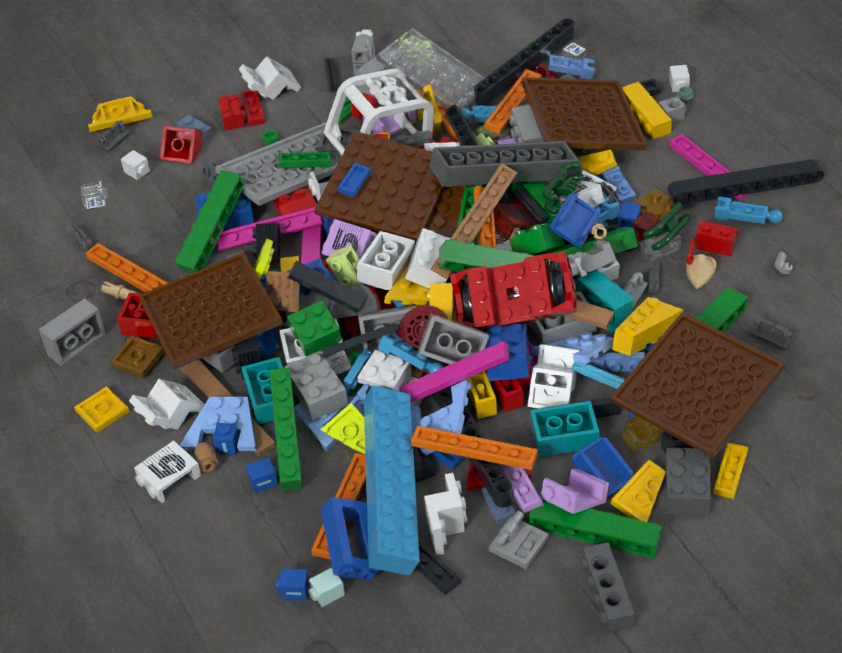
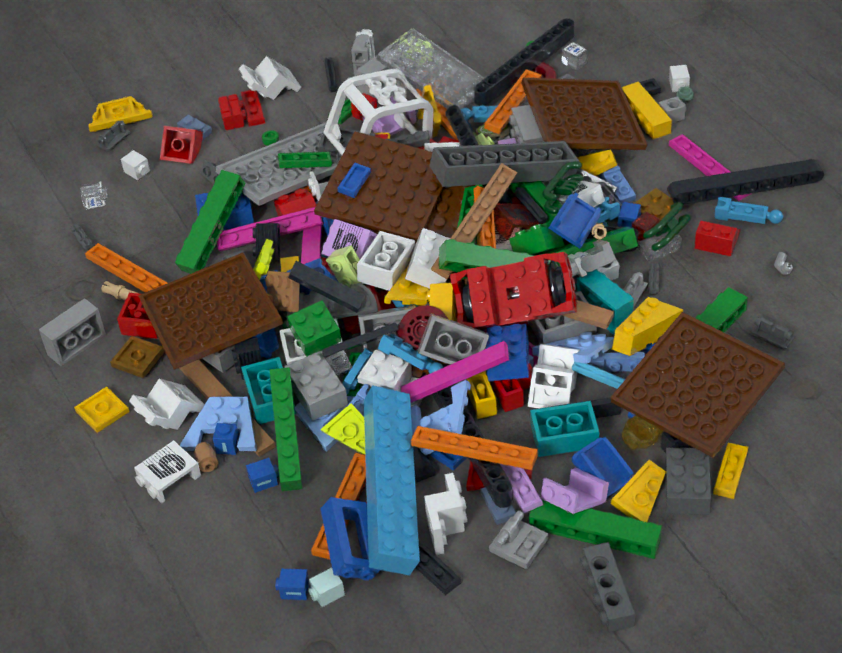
(572, 66): medium blue plate -> none
(699, 268): tan piece -> none

